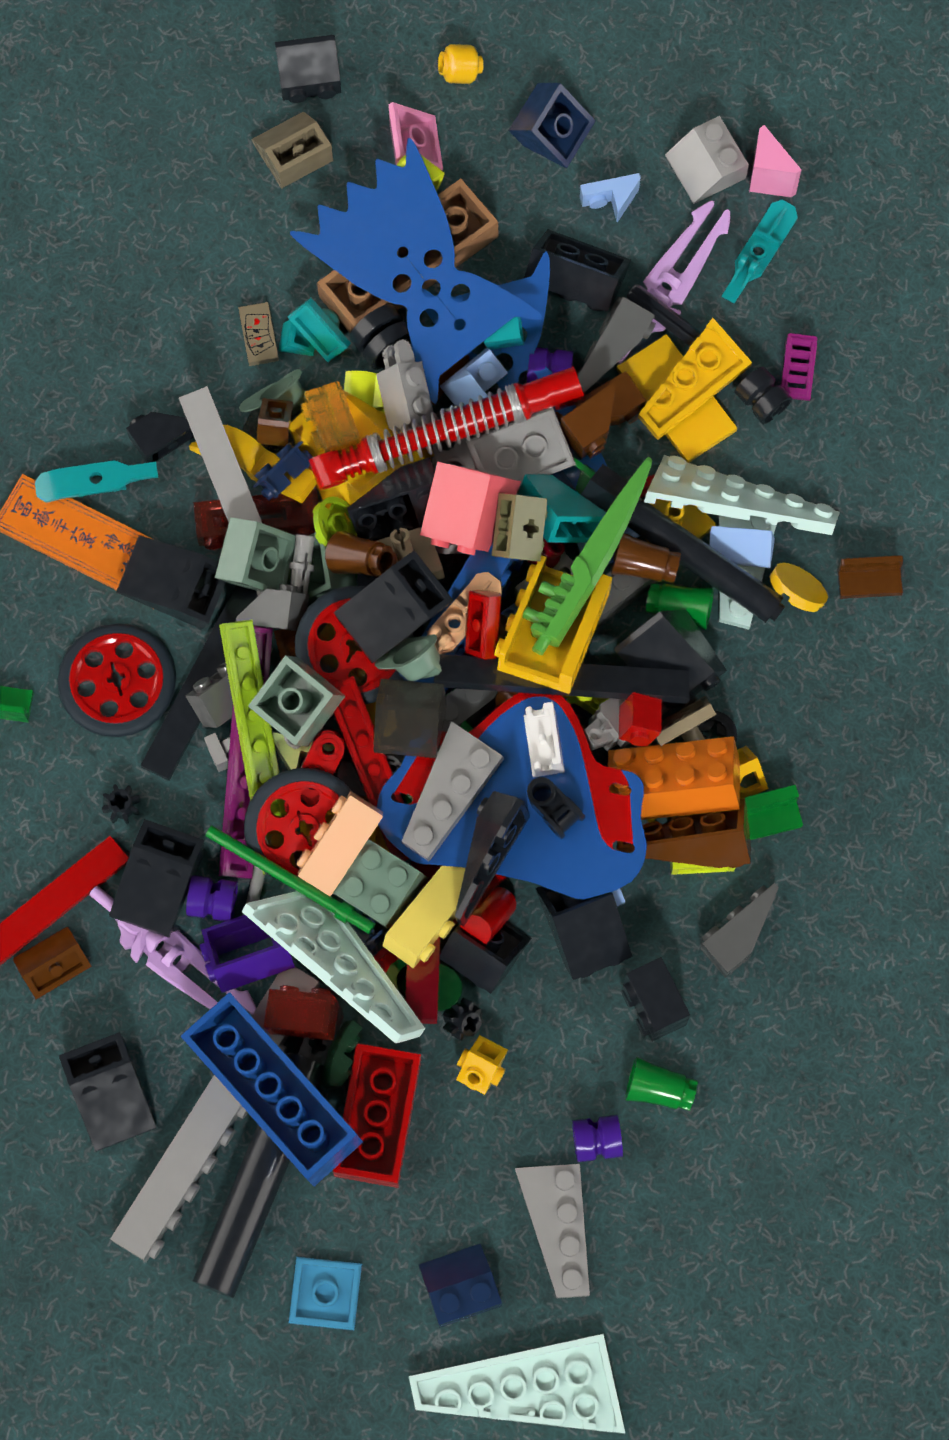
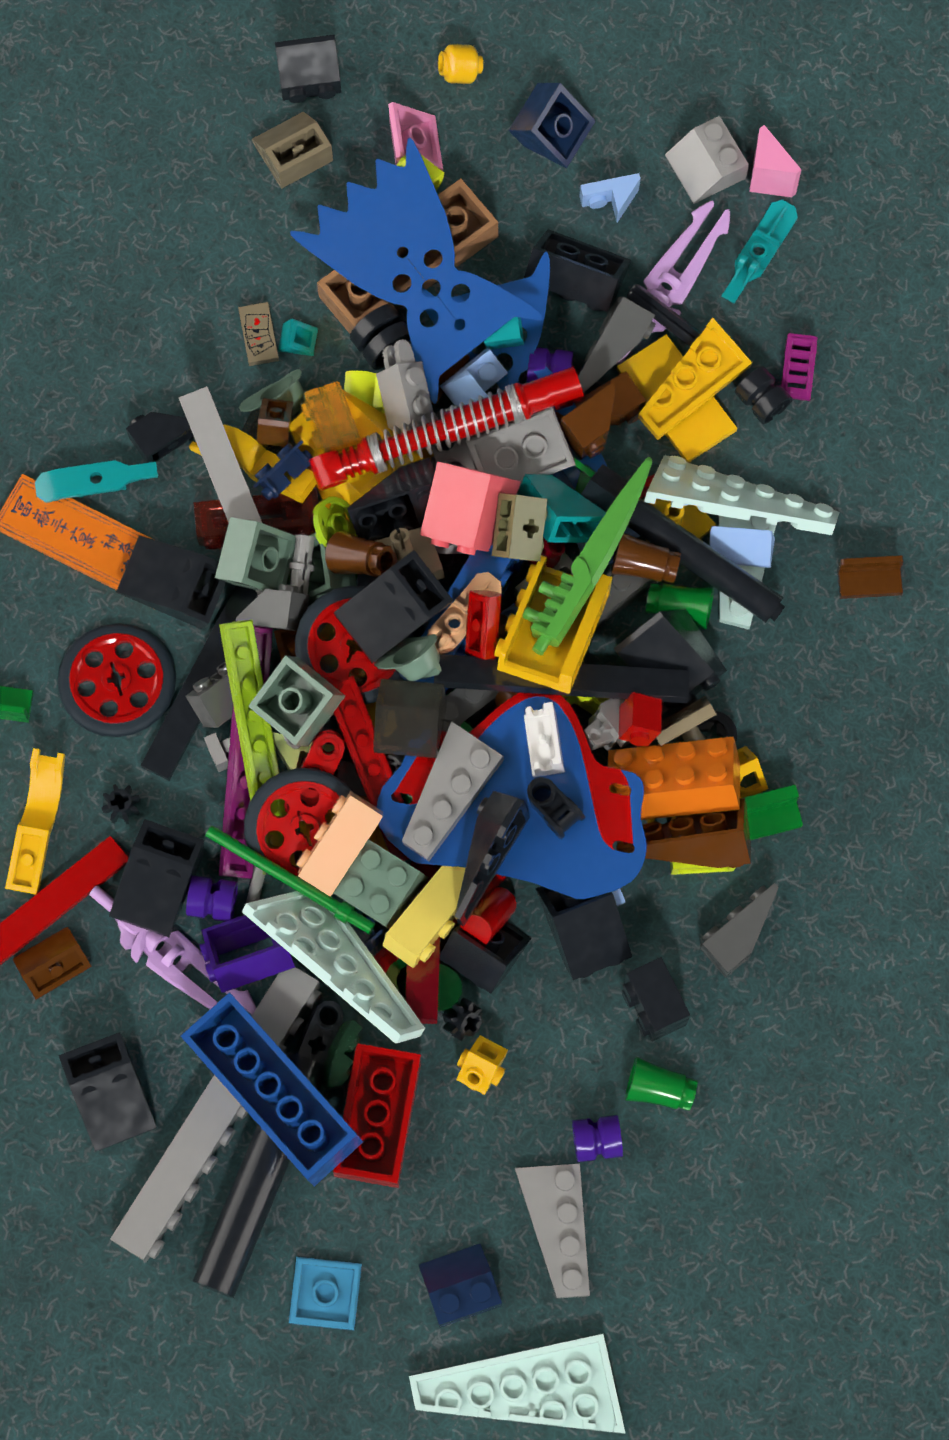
(36, 823): none -> yellow piece
(301, 1013): clear red brick -> none
(320, 328): teal tile -> none
(800, 586): yellow tile -> none

